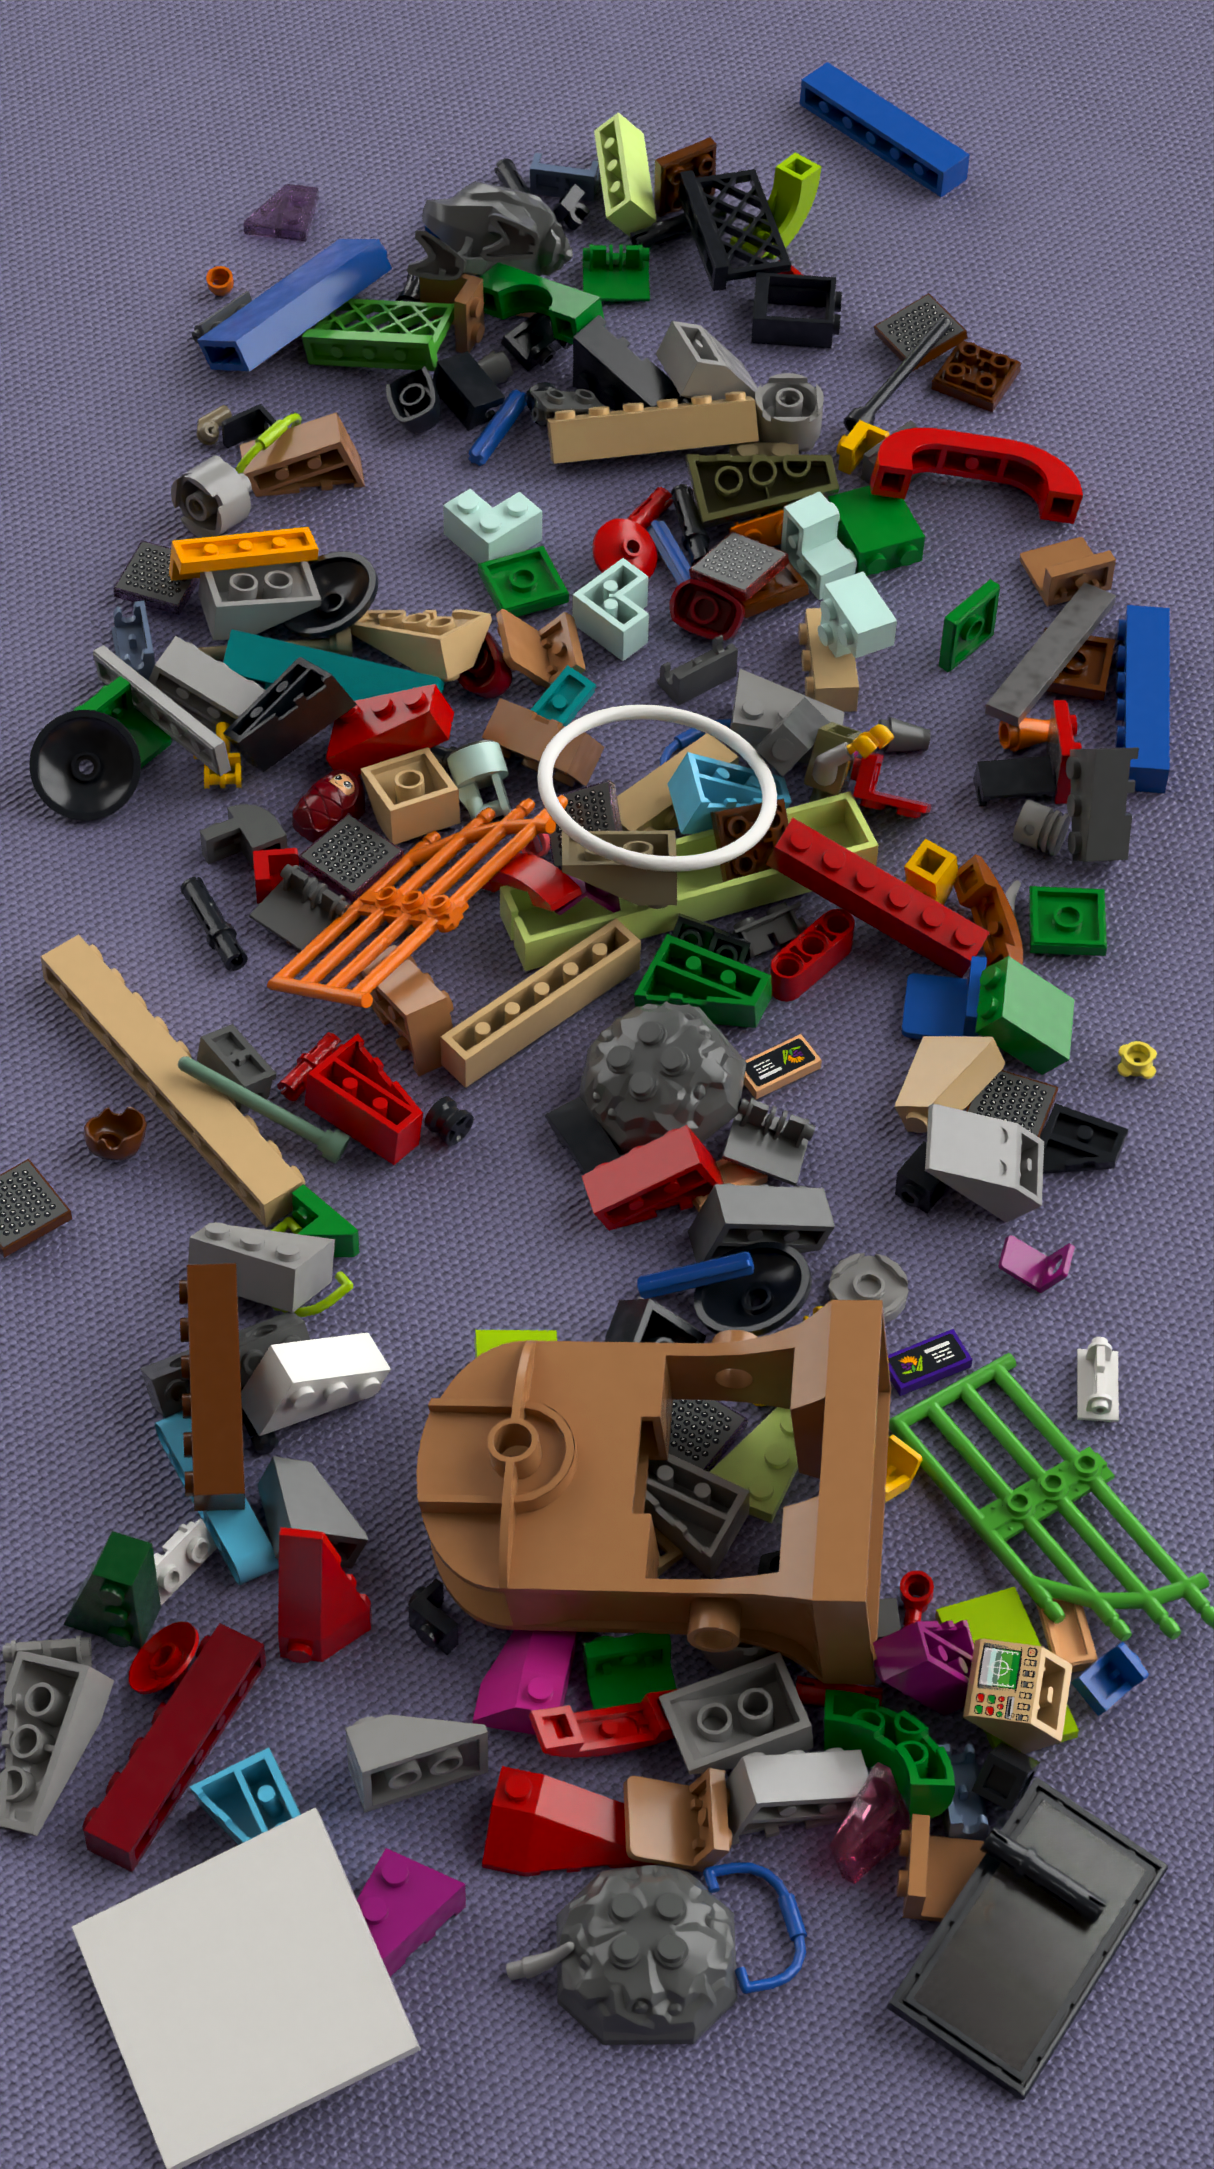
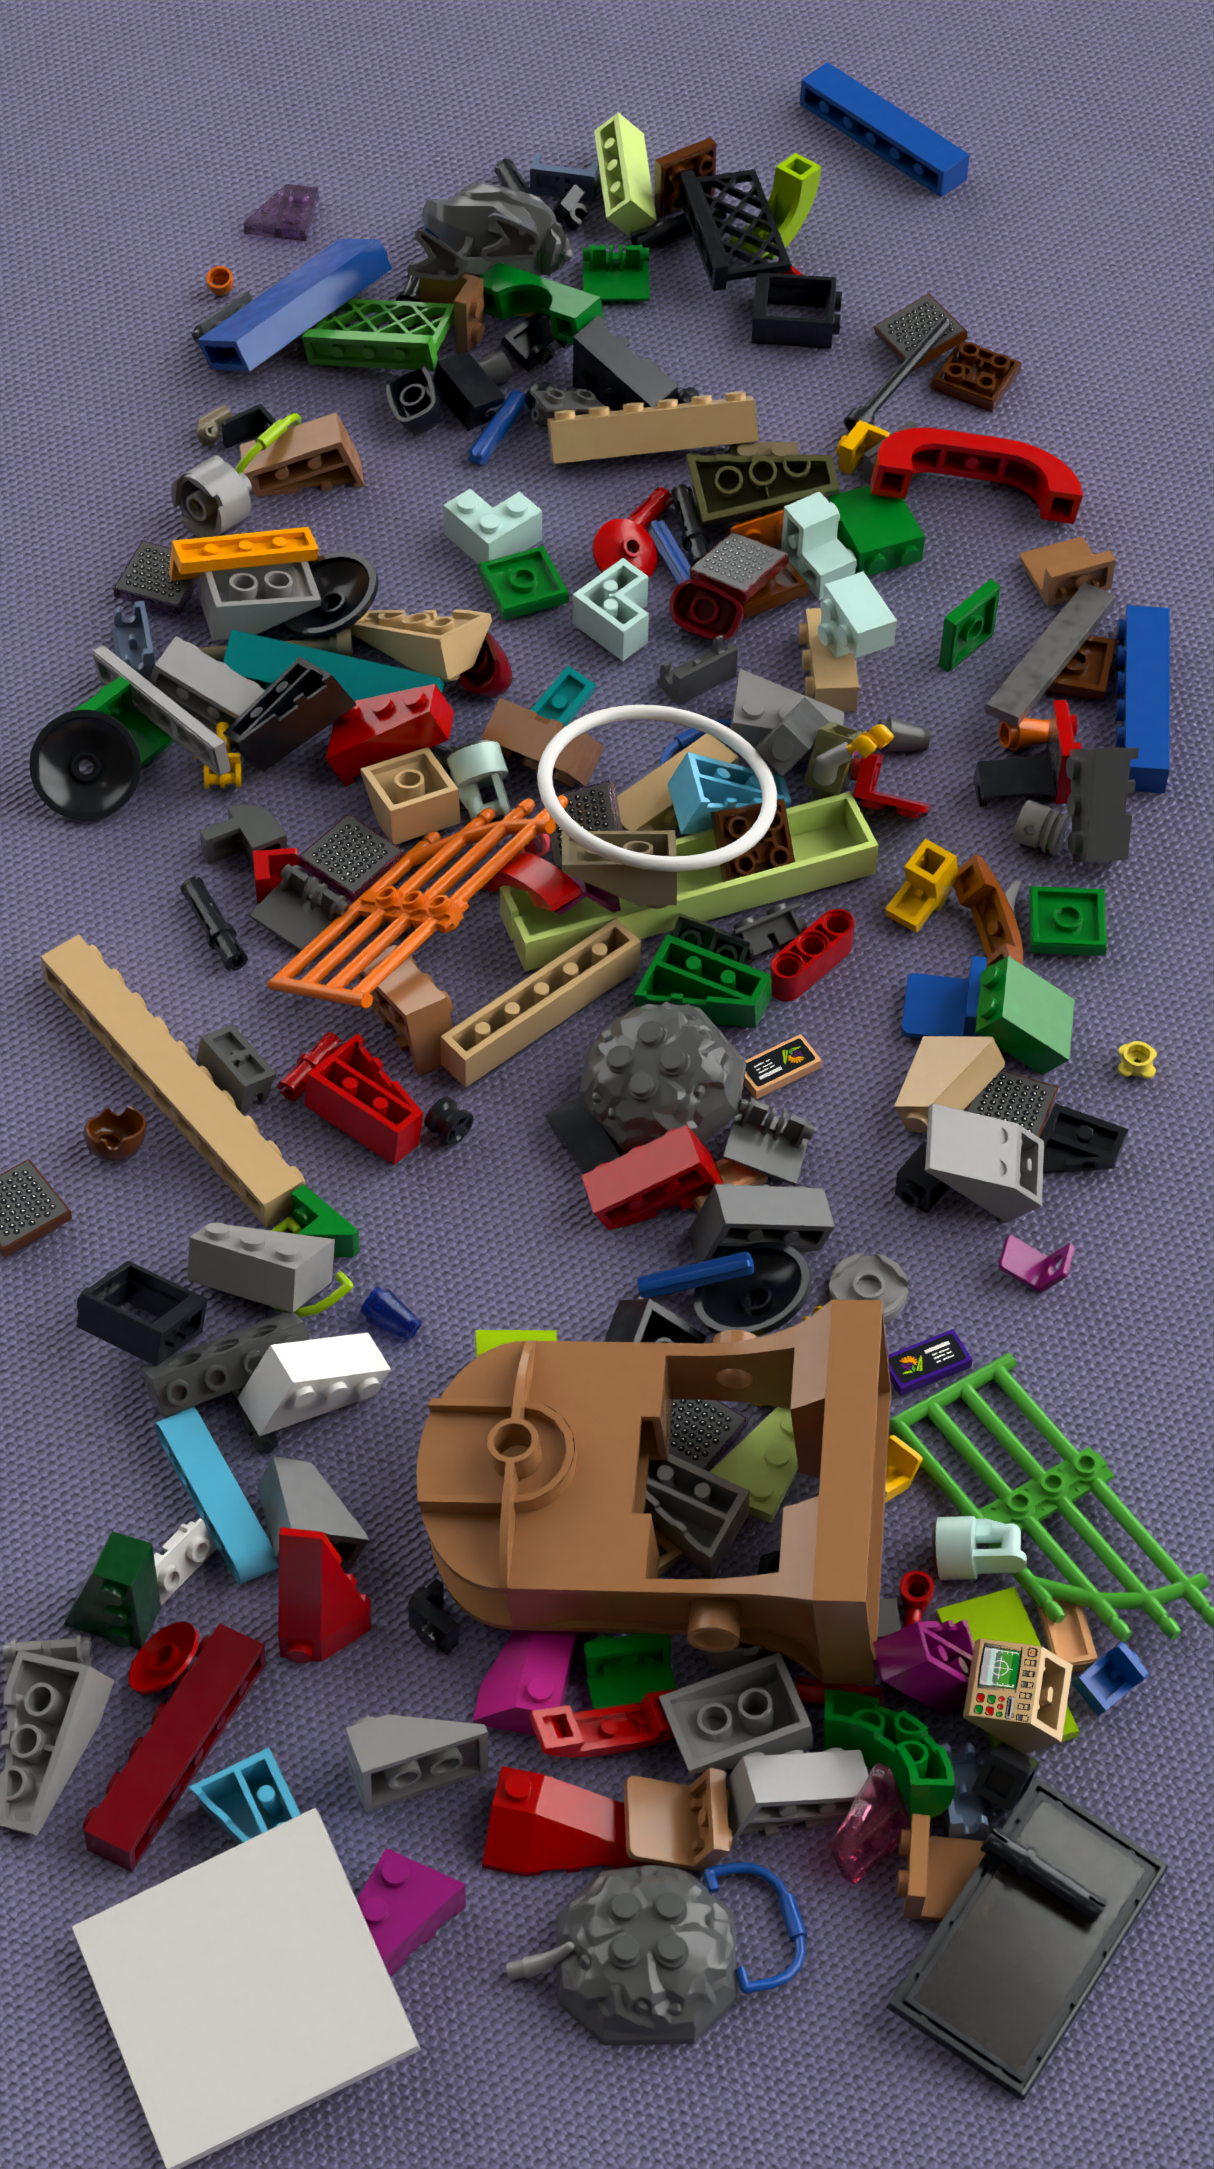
(178, 1309): none -> black window
(214, 1387): reddish brown brick -> none
(328, 803): dark red piece -> none
(329, 1143): sand green piece -> none
(389, 1313): none -> clear blue cone
(543, 652): medium nougat bracket -> none
(701, 363): light grey slope -> none
(789, 411): light grey brick -> none
(877, 898): red brick -> none
(958, 1552): none -> light aqua piece
(1097, 1382): white hinge -> none

